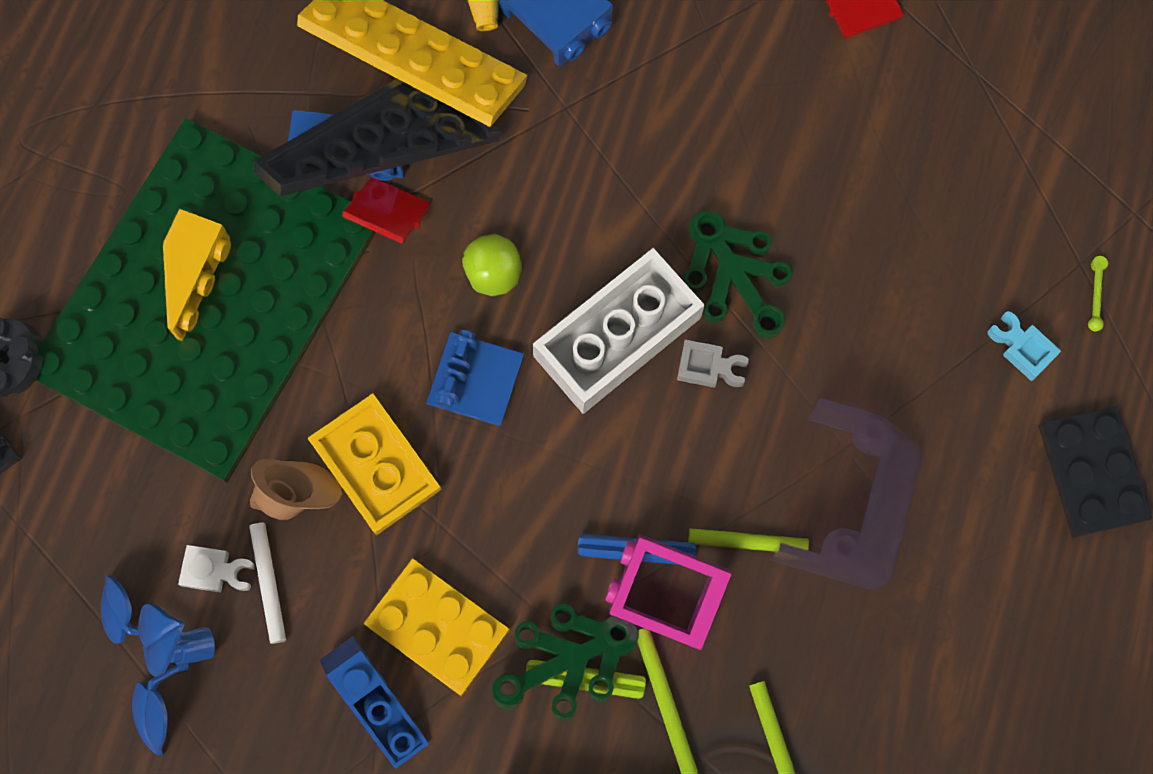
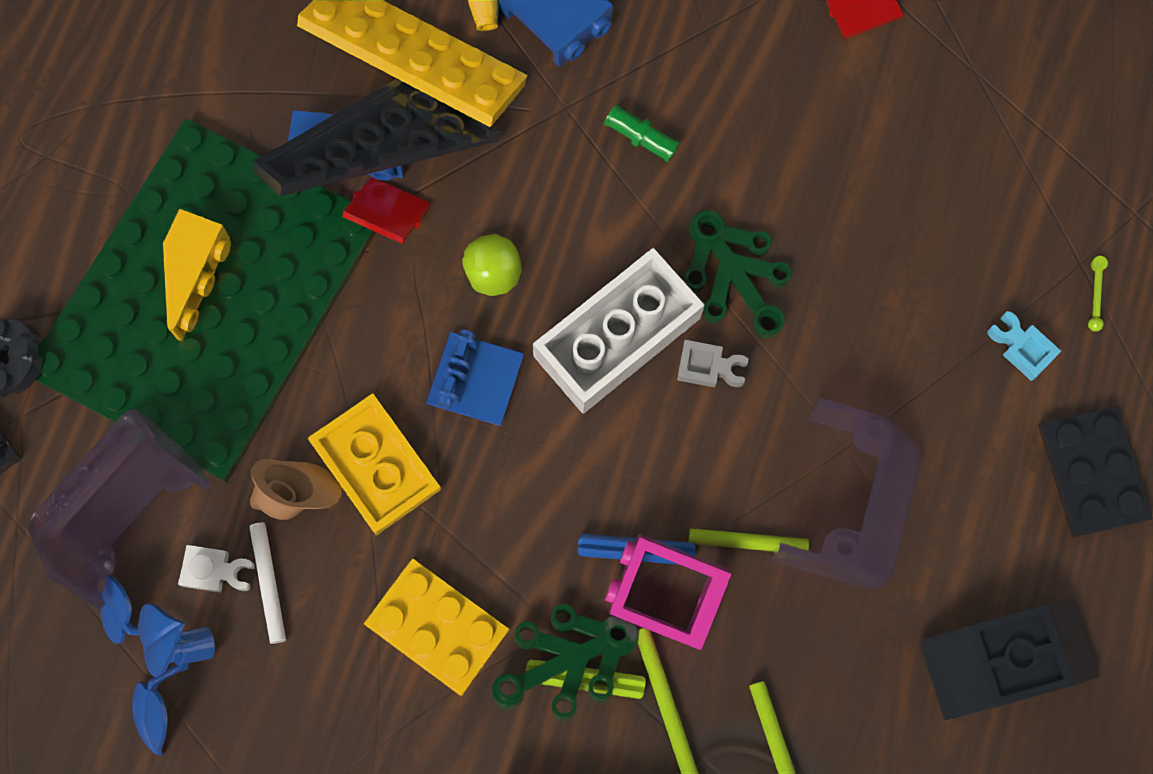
(103, 498): none -> clear purple windscreen
(373, 702): blue slope -> none
(641, 133): none -> green pin
(1008, 659): none -> black slope

